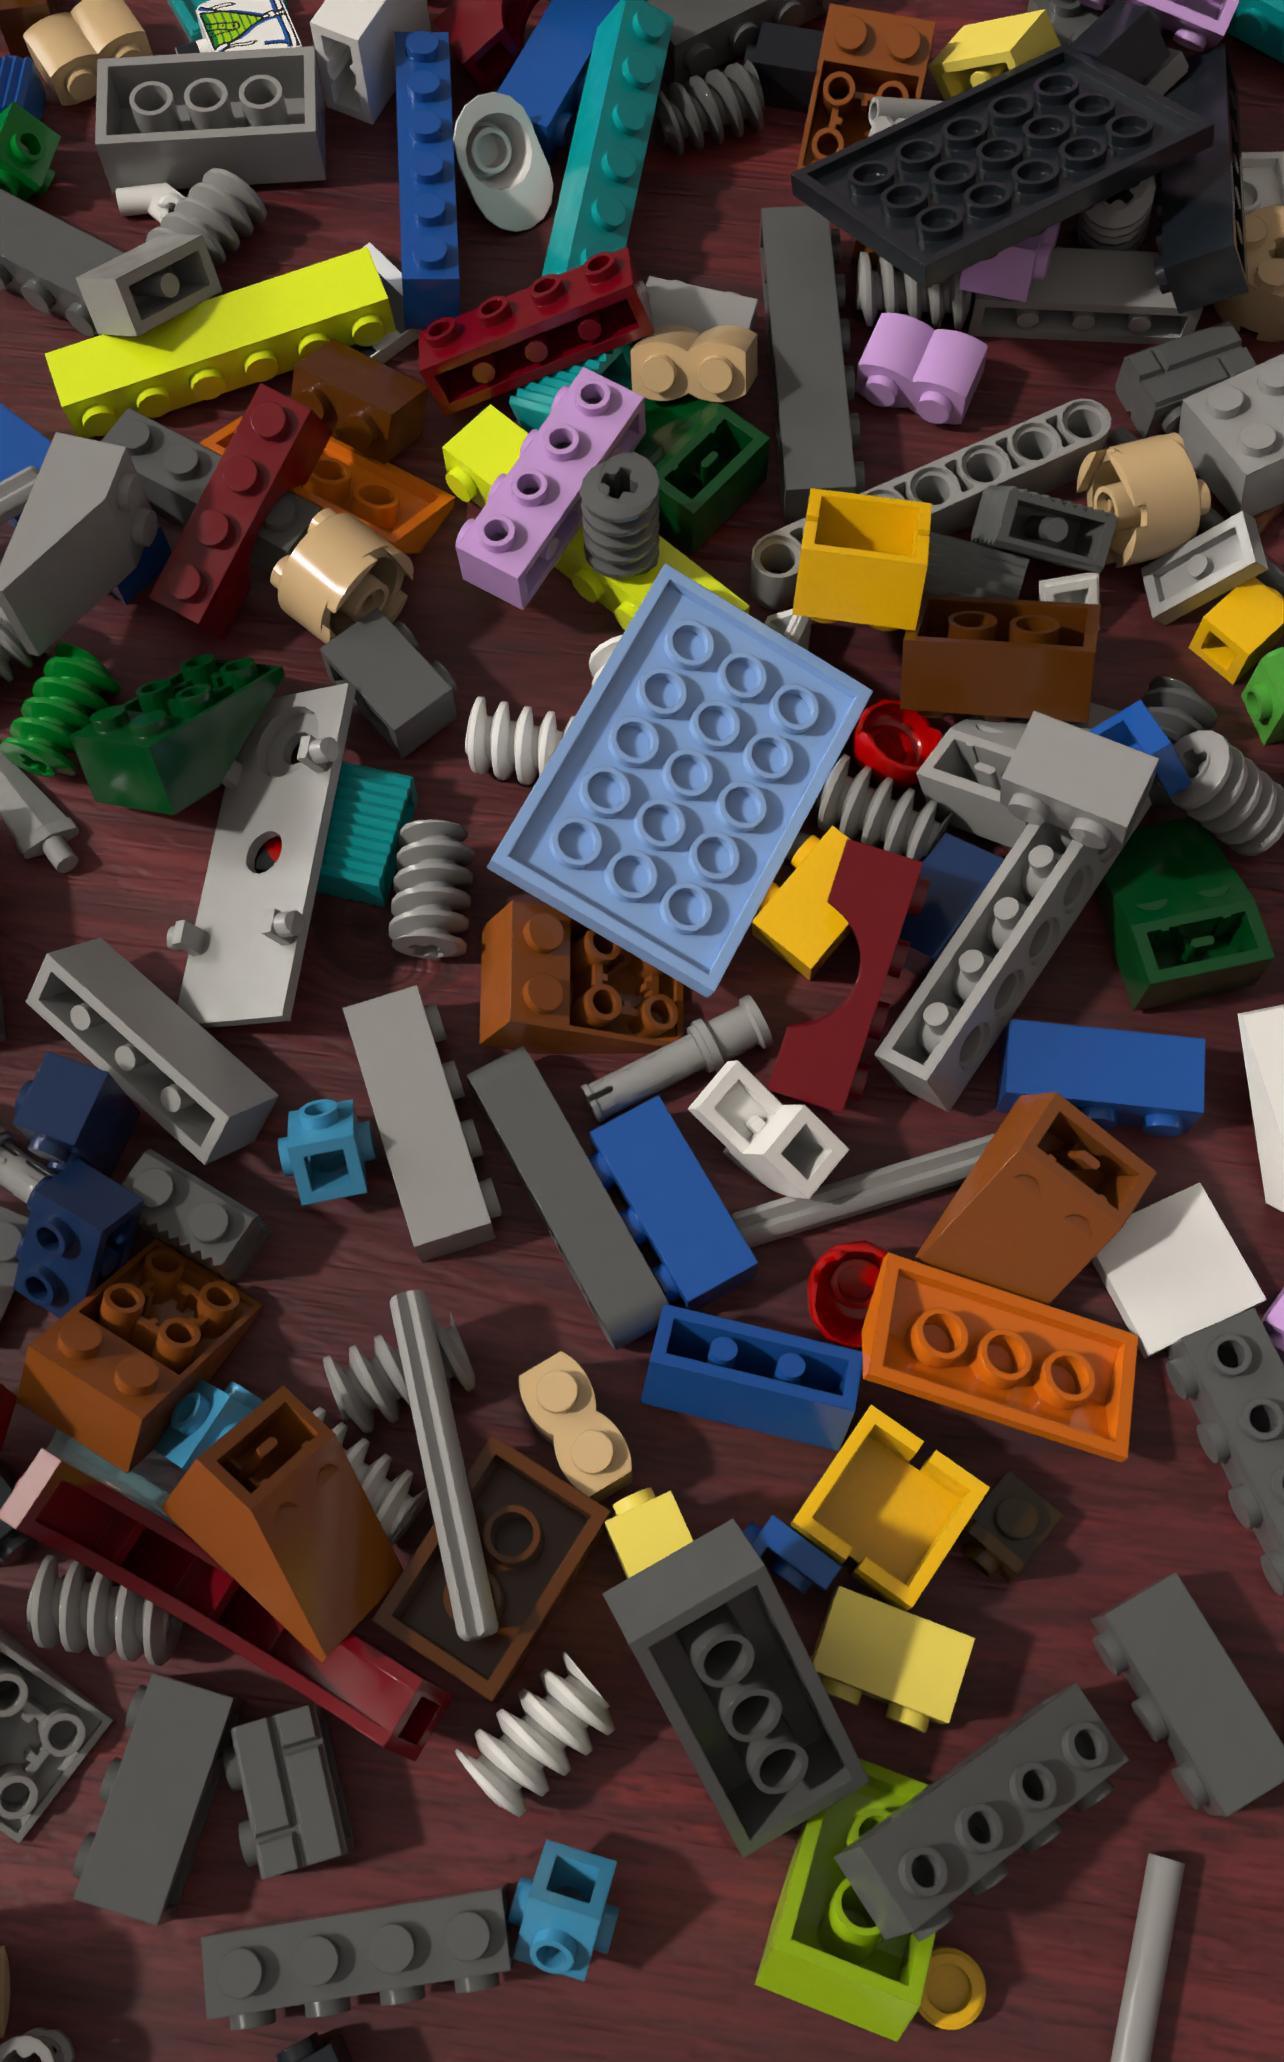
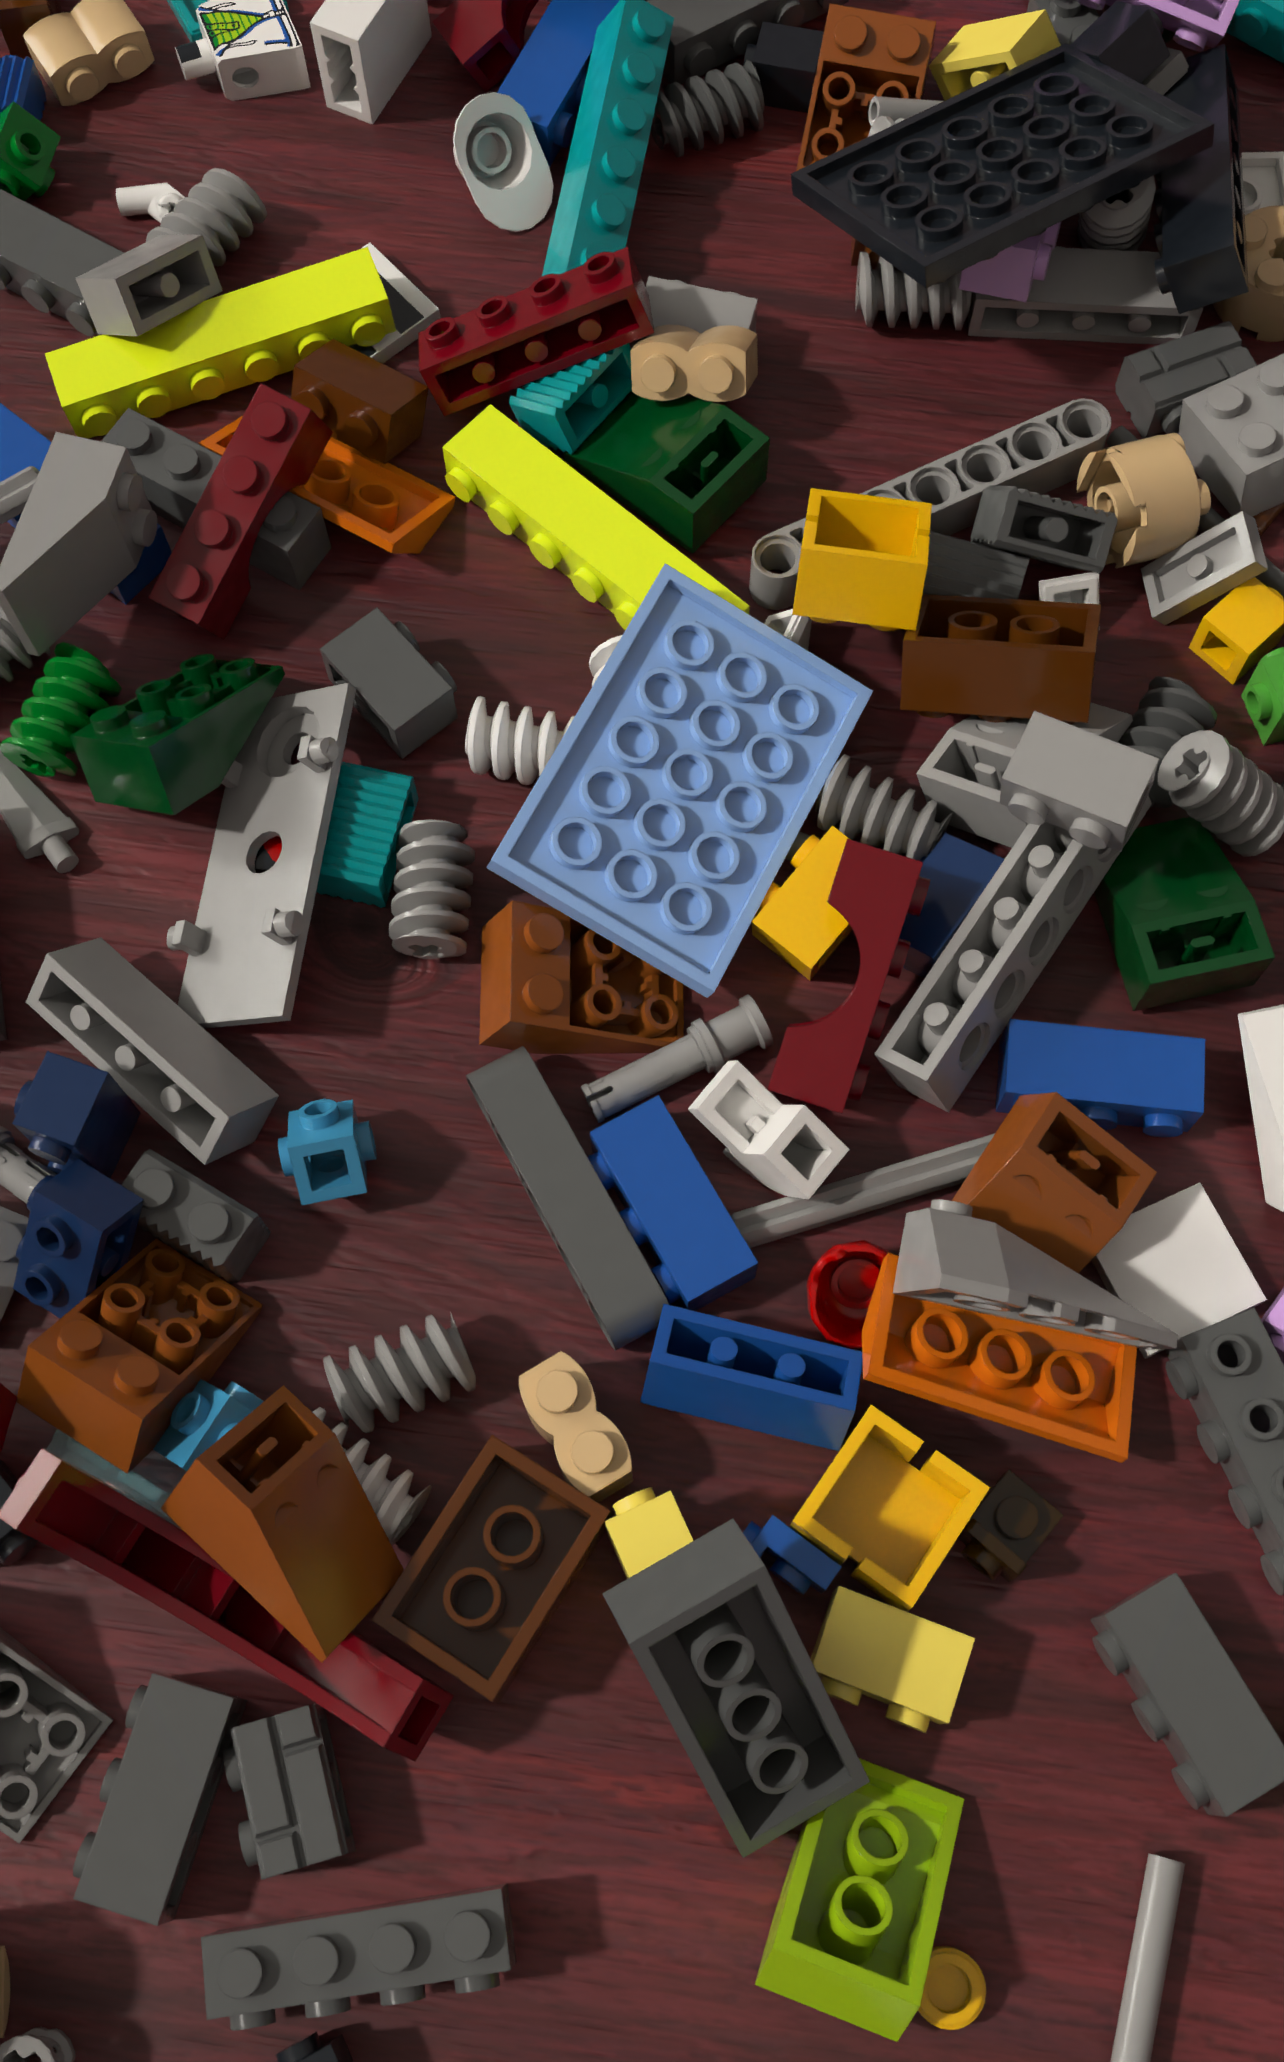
(97, 1616): light grey piece -> none
(210, 110): light grey brick -> none
(340, 575): tan brick -> none
(420, 1125): light grey brick -> none
(426, 179): blue brick -> none
(443, 1467): light grey axle -> none
(538, 1738): white piece -> none
(539, 501): lavender brick -> none
(564, 1911): dark azure brick -> none
(621, 516): dark grey piece -> none
(806, 357): dark grey brick -> none
(893, 742): red hair -> none
(921, 368): lavender brick -> none
(980, 1814): dark grey brick -> none
(991, 1271): none -> light grey wedge
(1140, 731): blue bracket -> none

